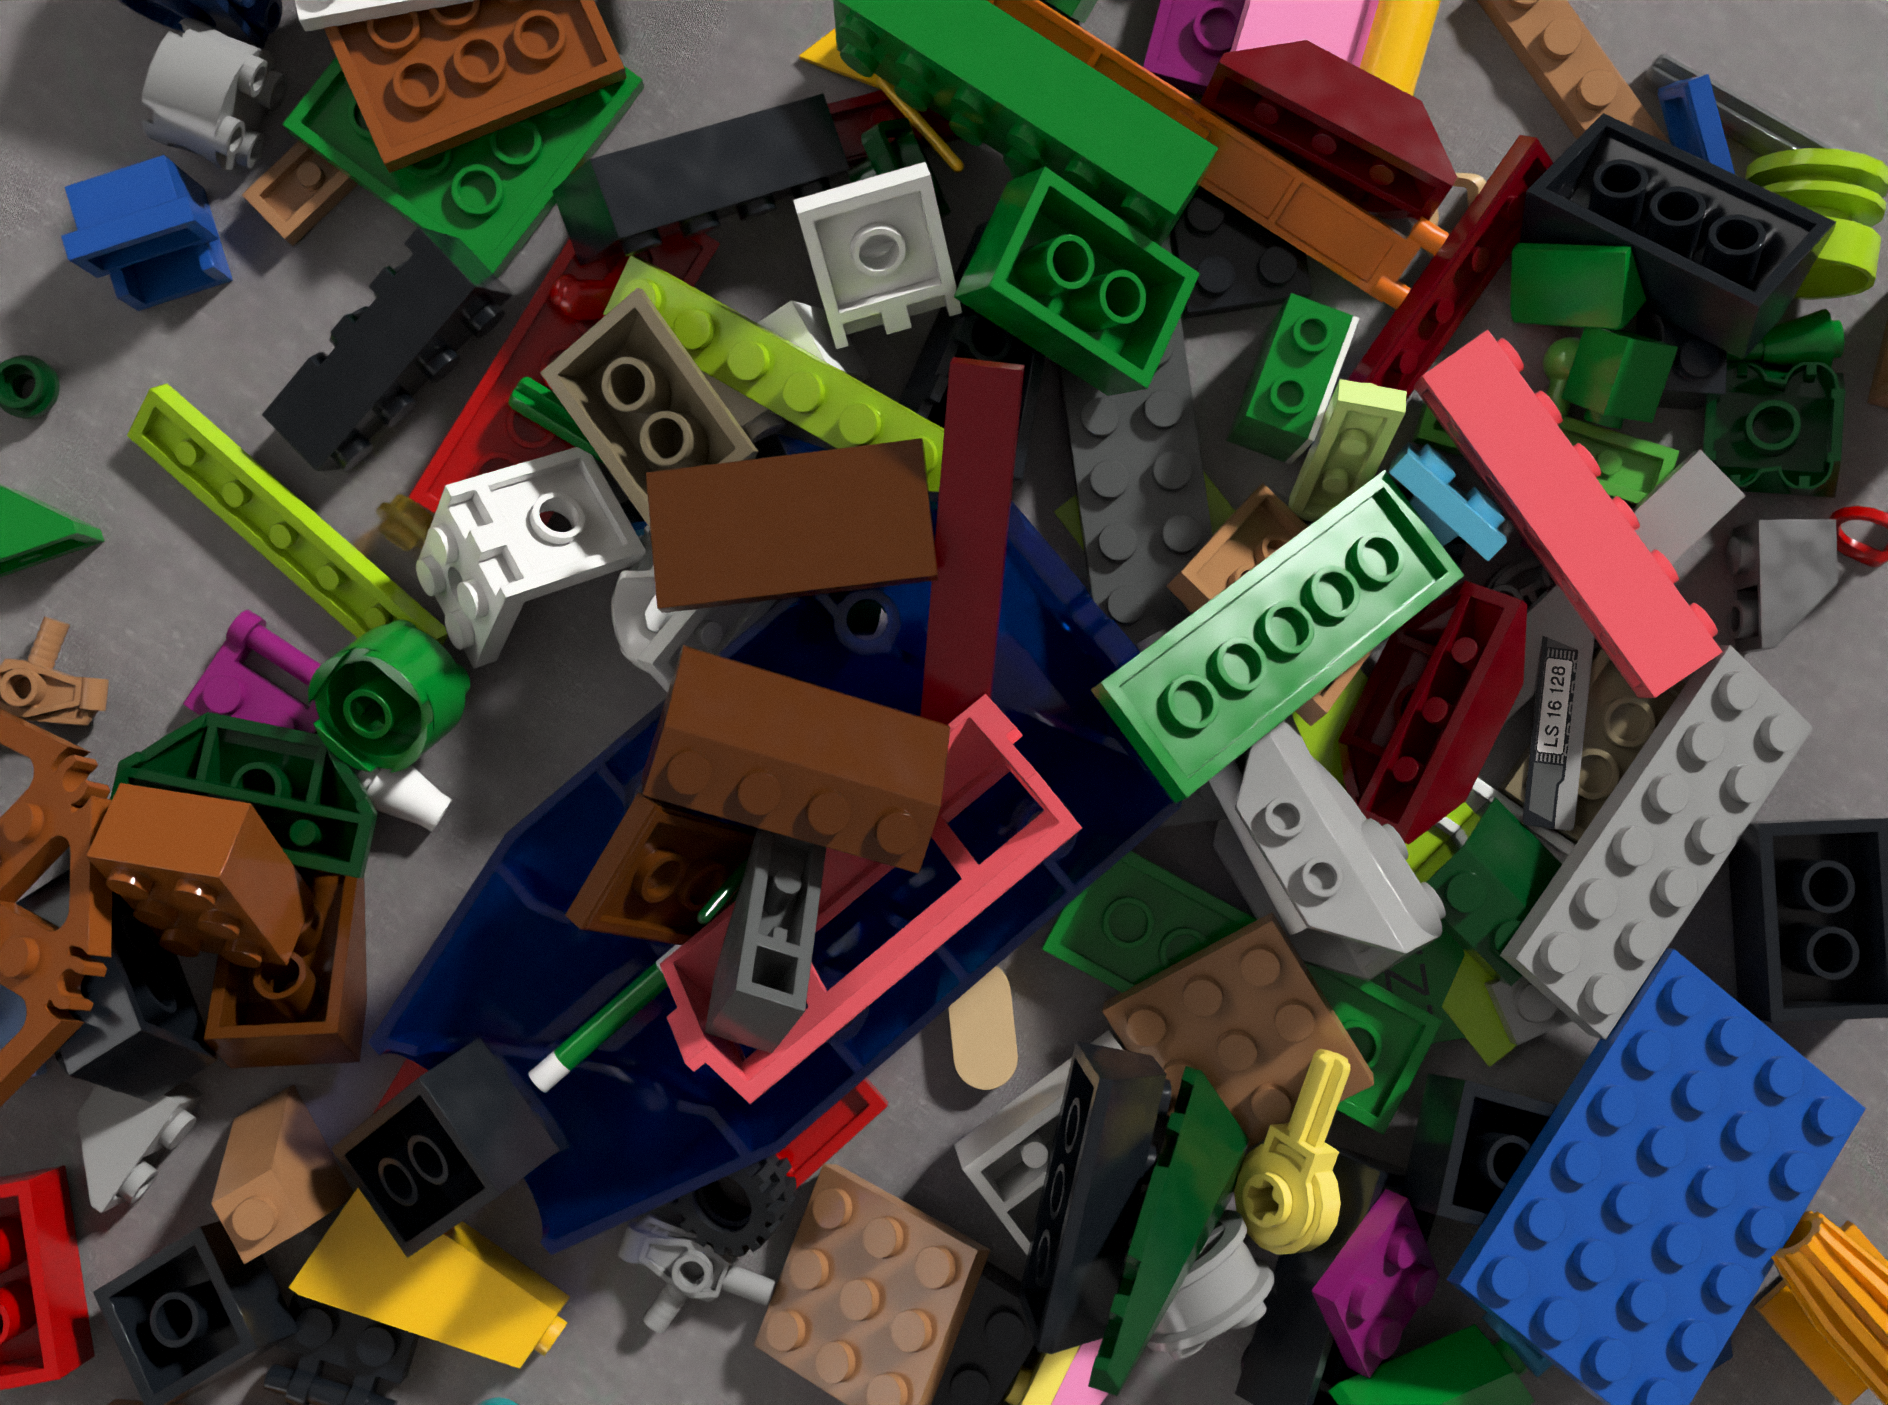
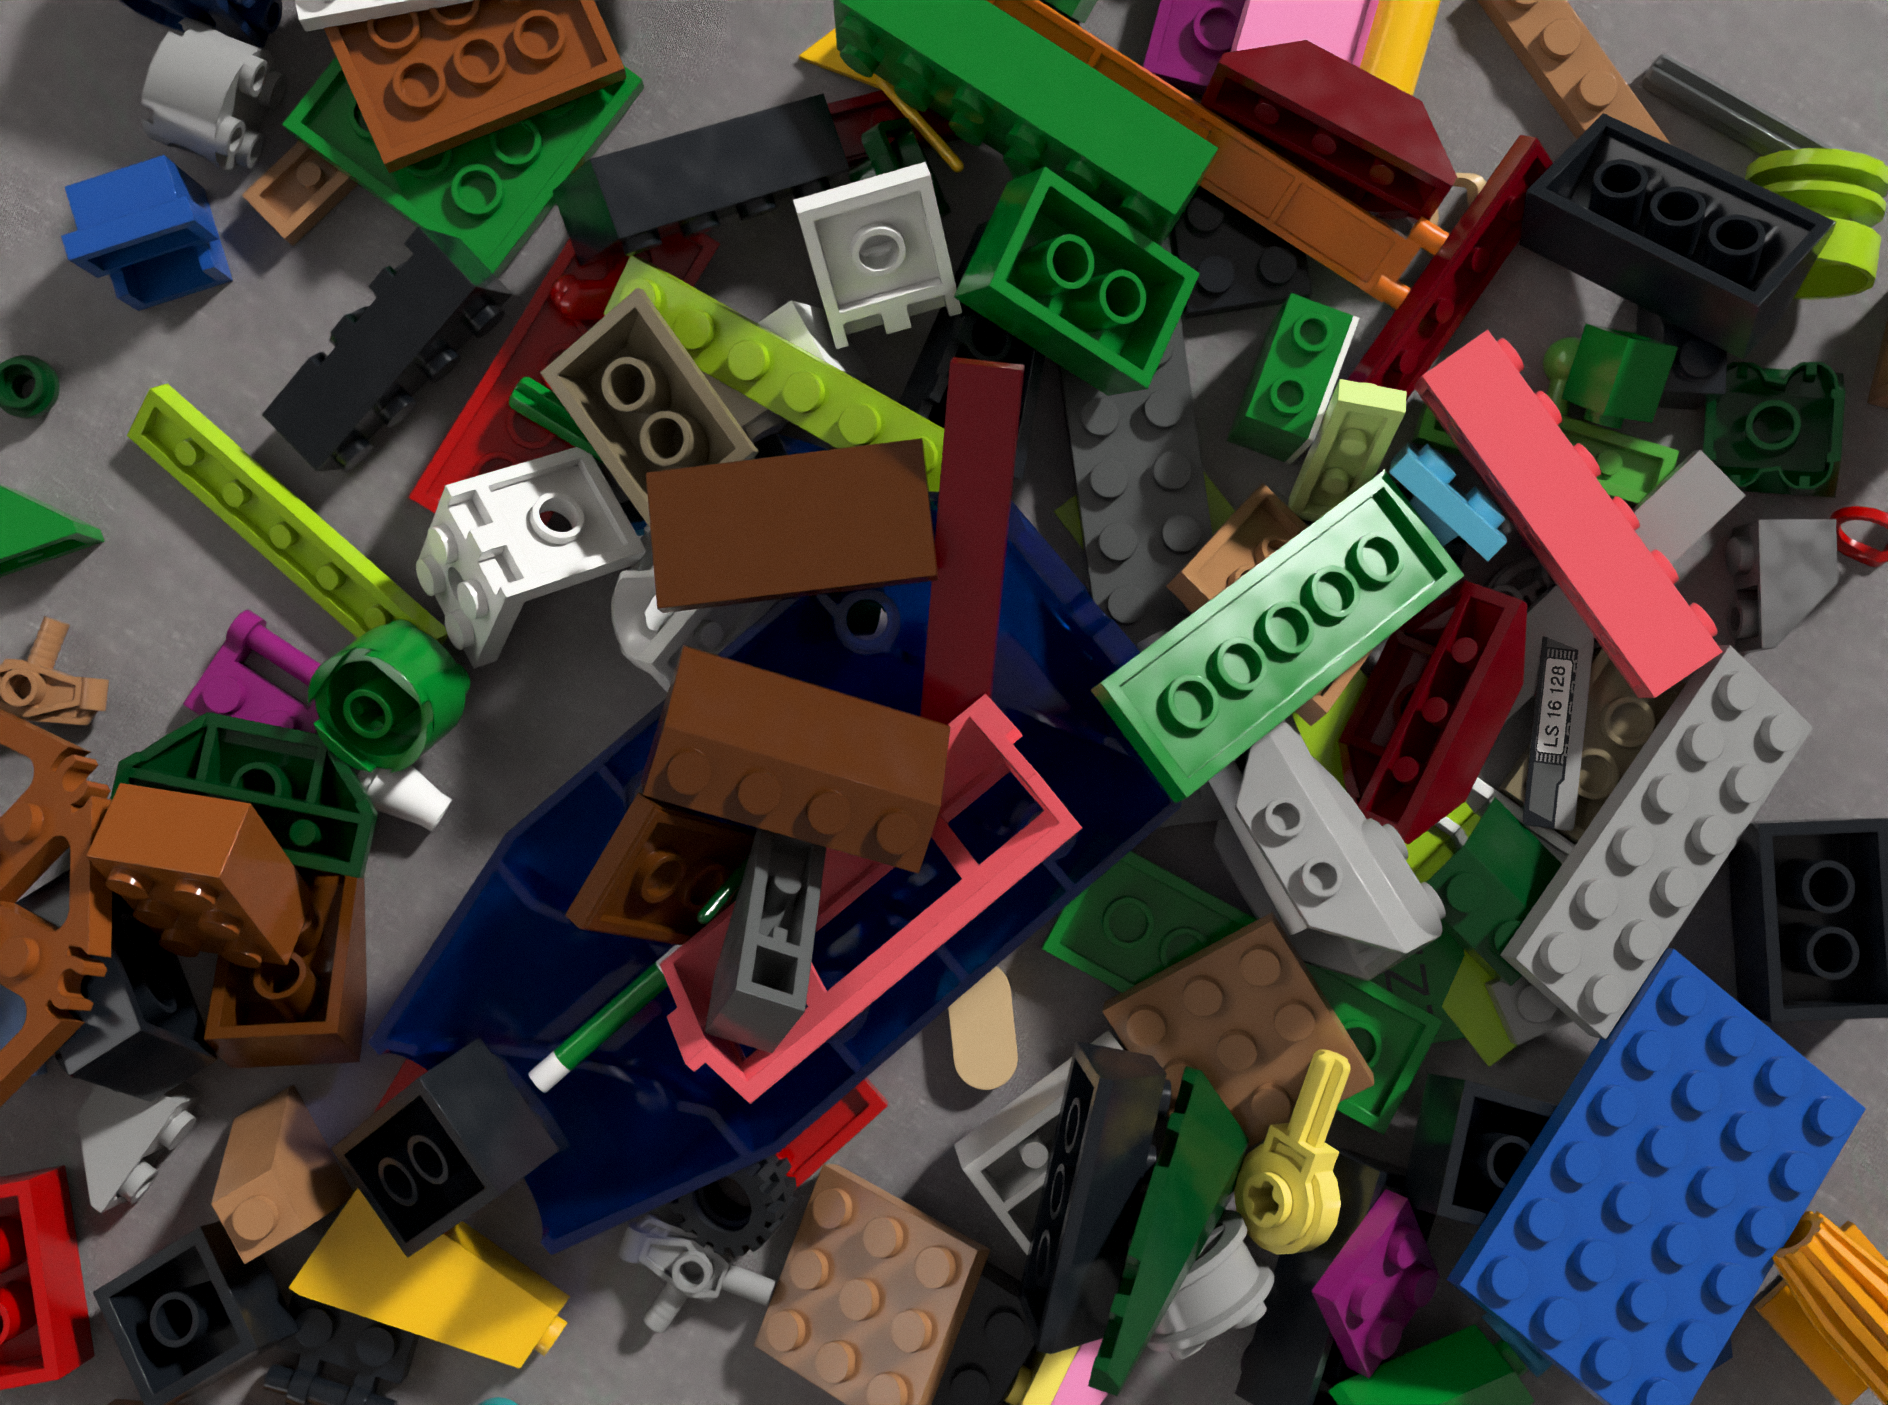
(404, 522): clear yellow plate -> none
(1574, 285): green slope -> none
(1695, 120): blue tile -> none
(1800, 340): green cone -> none

